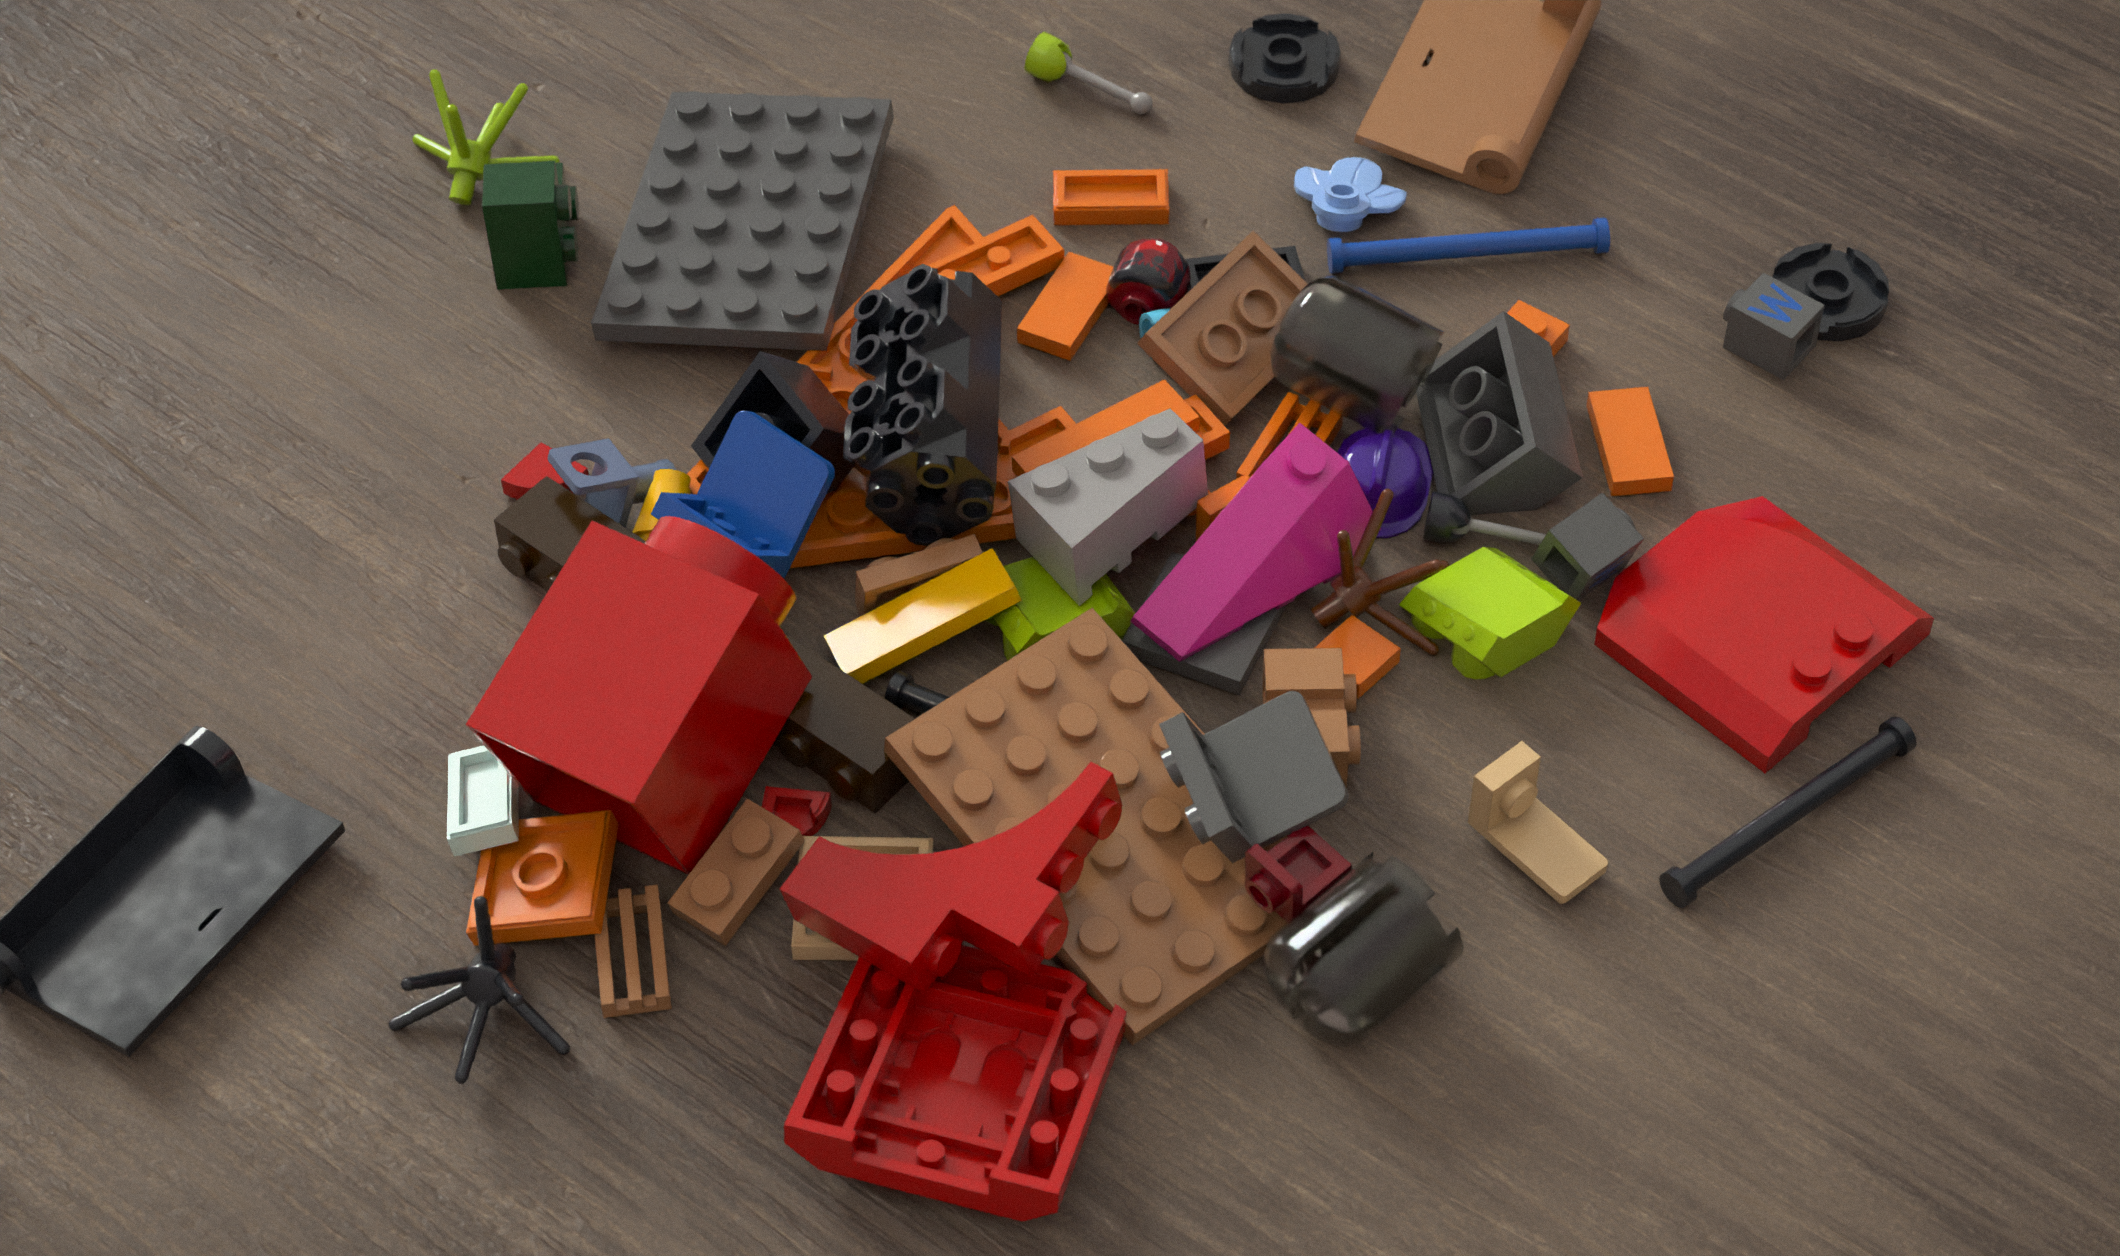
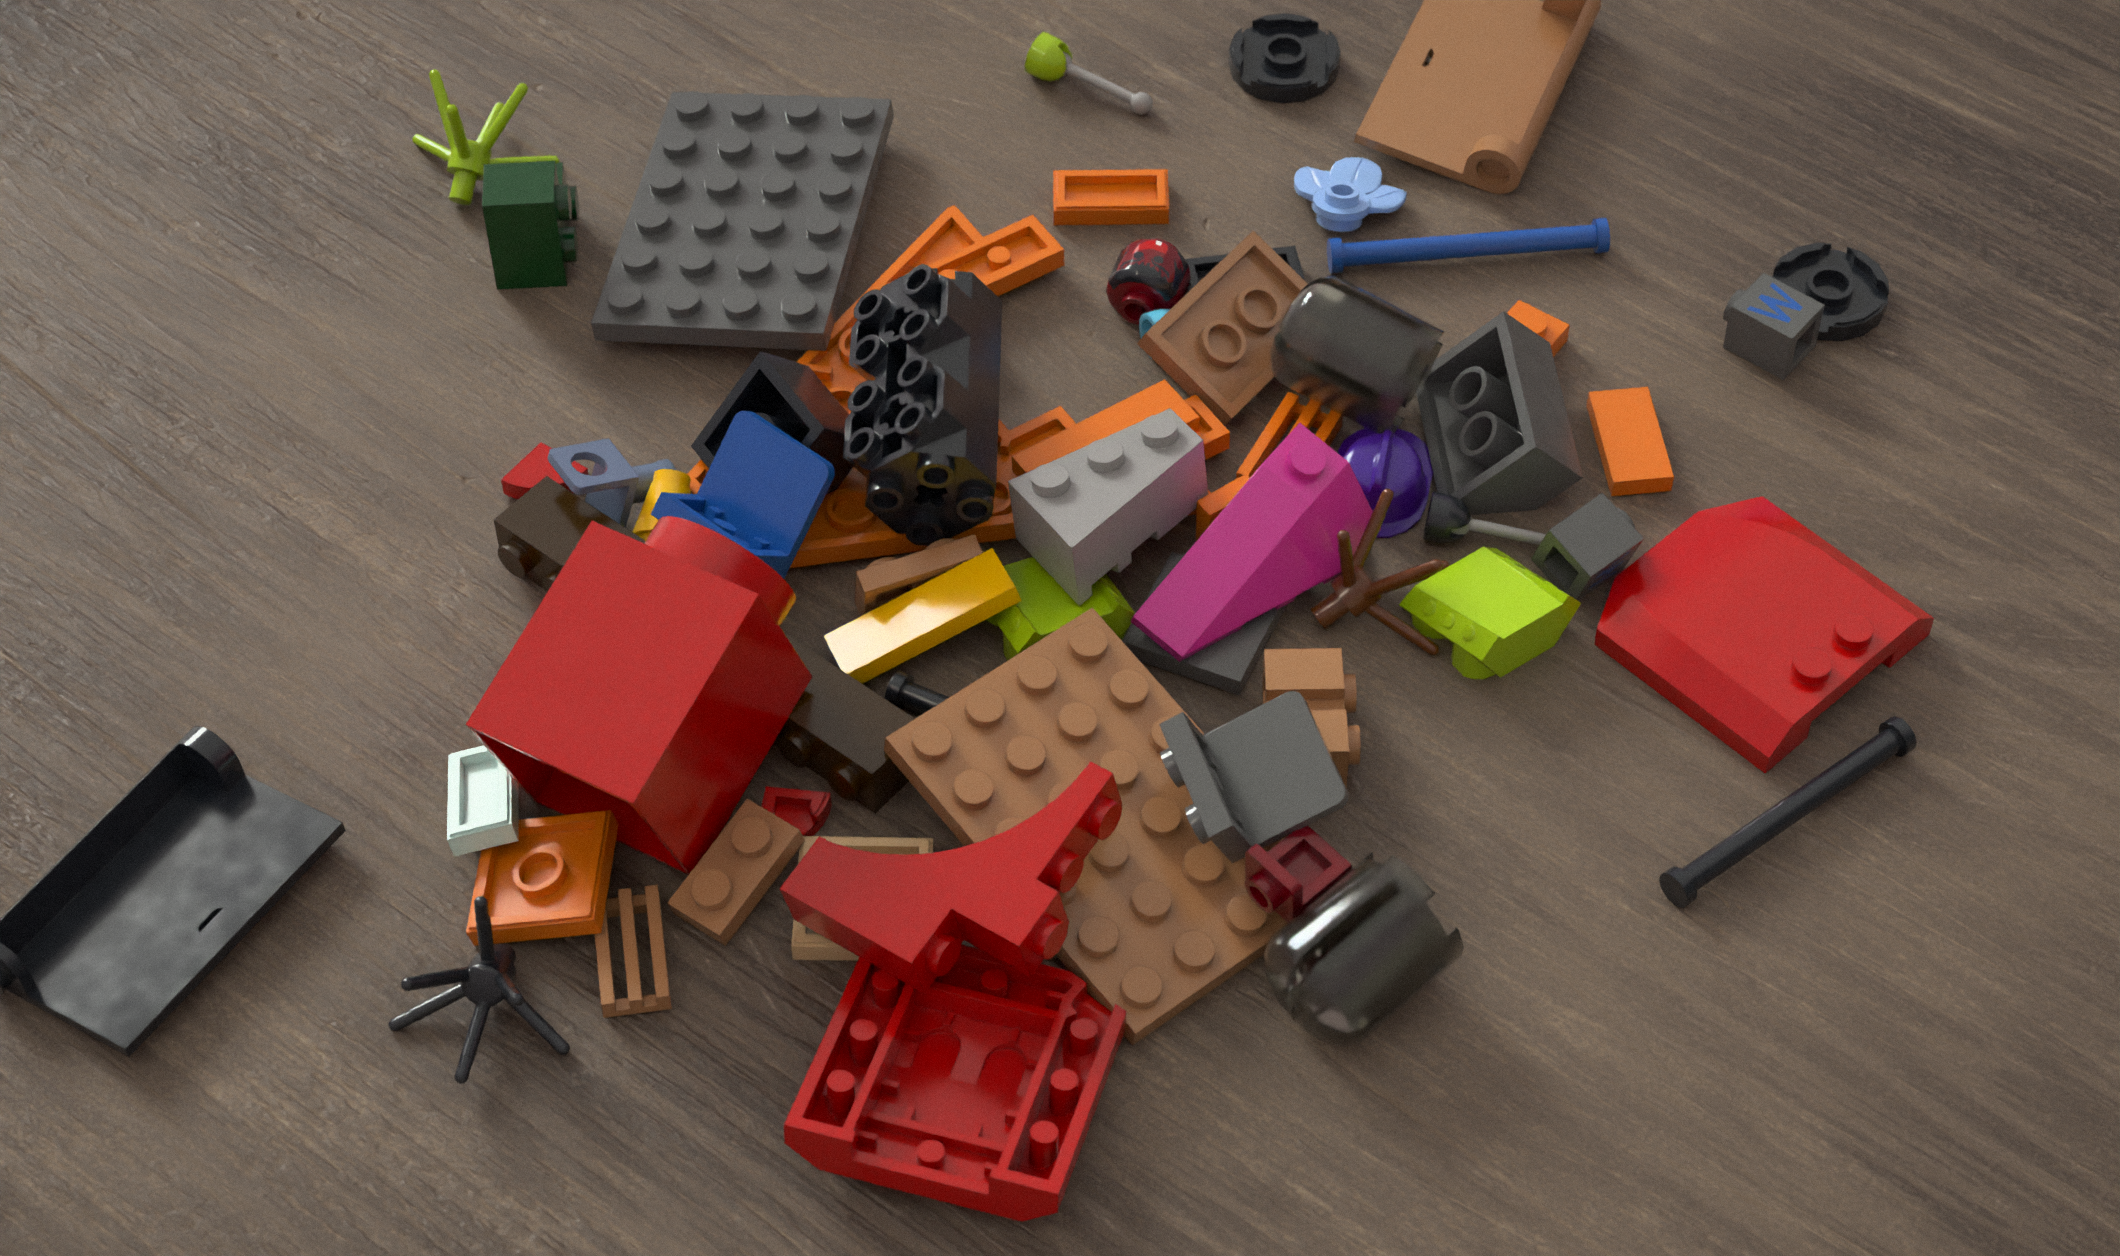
(1066, 307): orange tile -> none
(1363, 652): orange tile -> none
(1527, 831): tan bracket -> none

